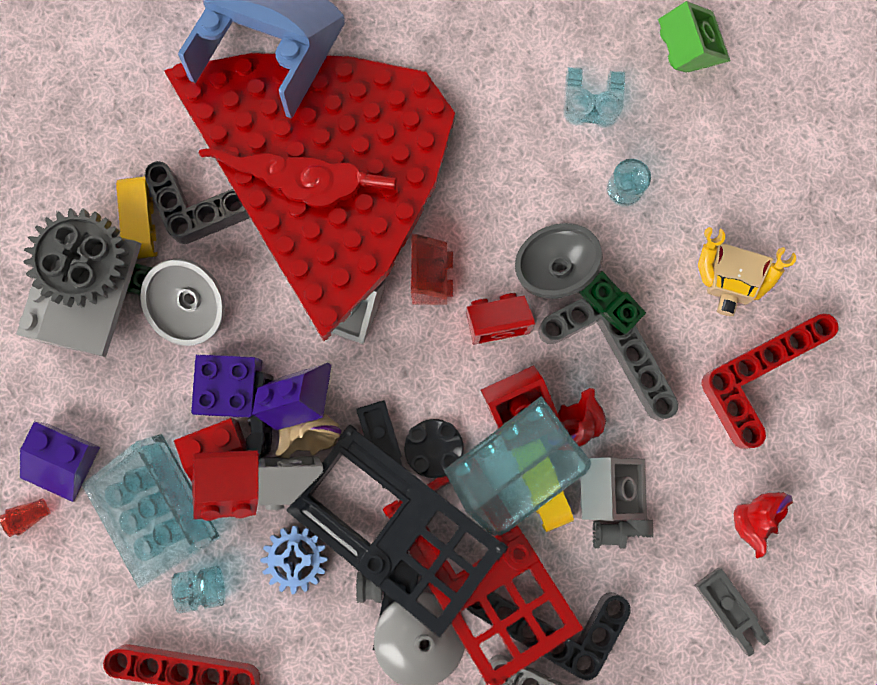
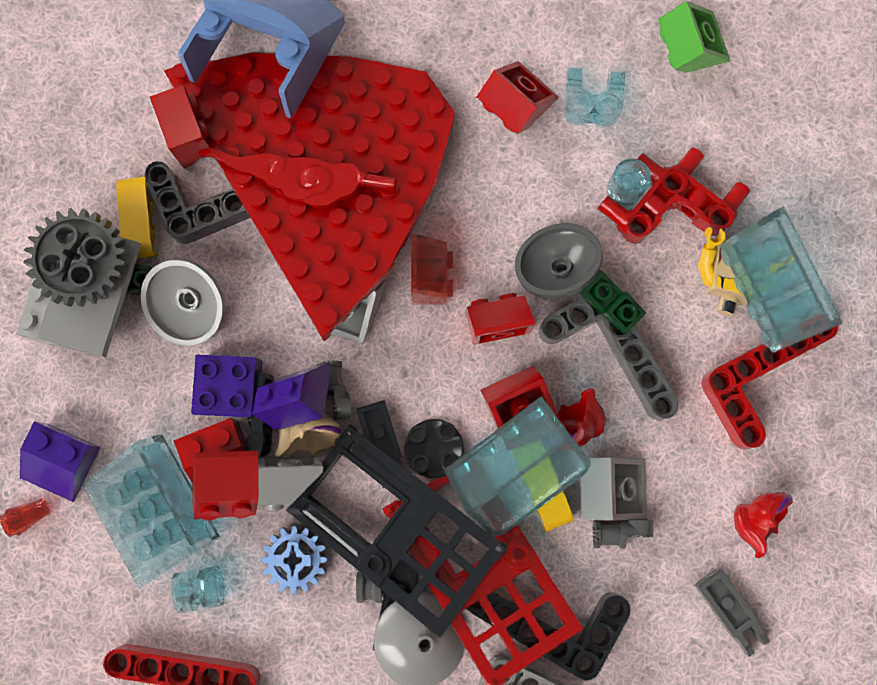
(181, 124): none -> red slope
(340, 397): none -> dark grey connector
(516, 96): none -> red slope
(689, 198): none -> red pin
(779, 281): none -> clear light blue slope

